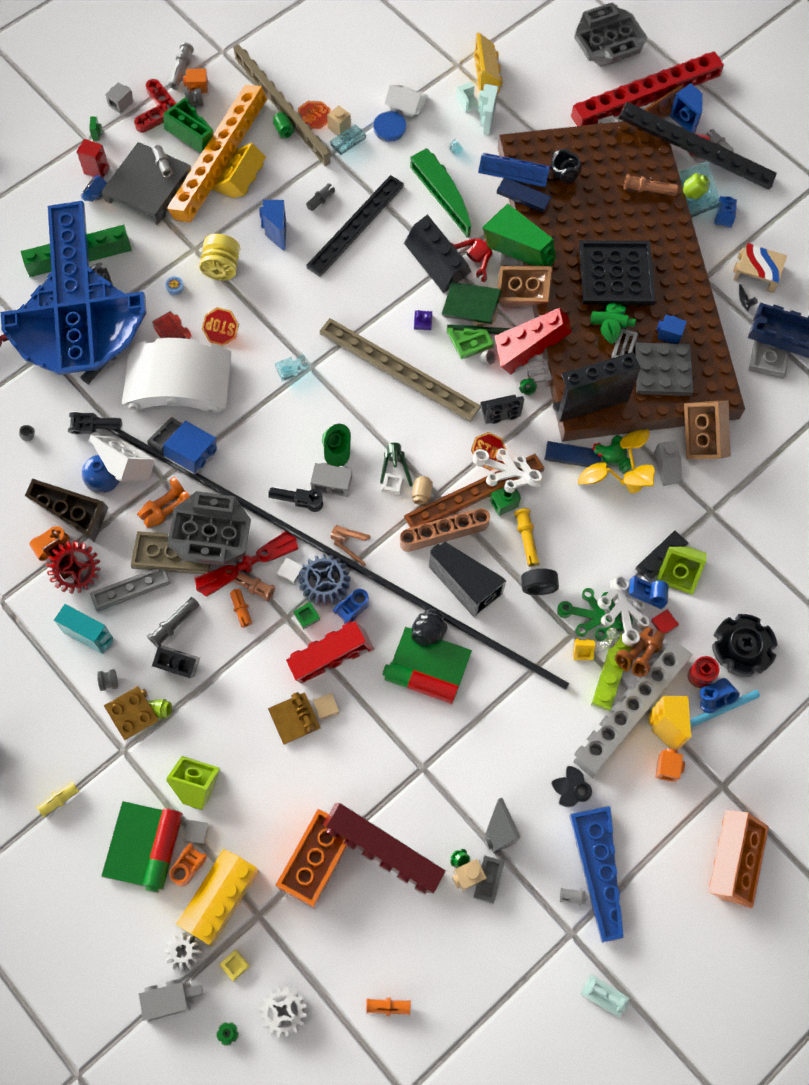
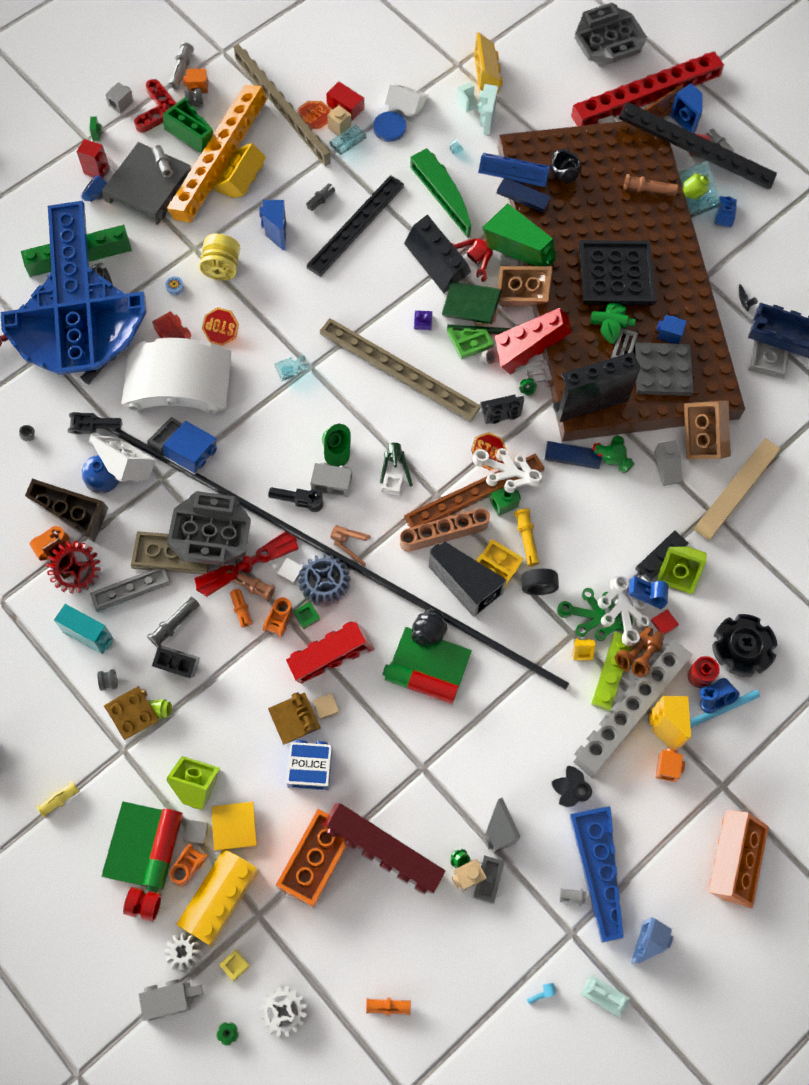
(142, 904): none -> red wheel
(152, 512): orange piece -> none
(234, 825): none -> yellow slope
(276, 620): none -> orange piece
(283, 125): green brick -> none
(309, 765): none -> piece
(346, 98): none -> red brick
(349, 608): blue piece -> none
(422, 490): tan brick -> none
(500, 560): none -> yellow slope
(549, 990): none -> medium azure hand
(611, 640): clear arm -> none
(632, 479): yellow plant -> none
(652, 940): none -> medium blue slope
(737, 489): none -> tan beam
(760, 264): panel -> none

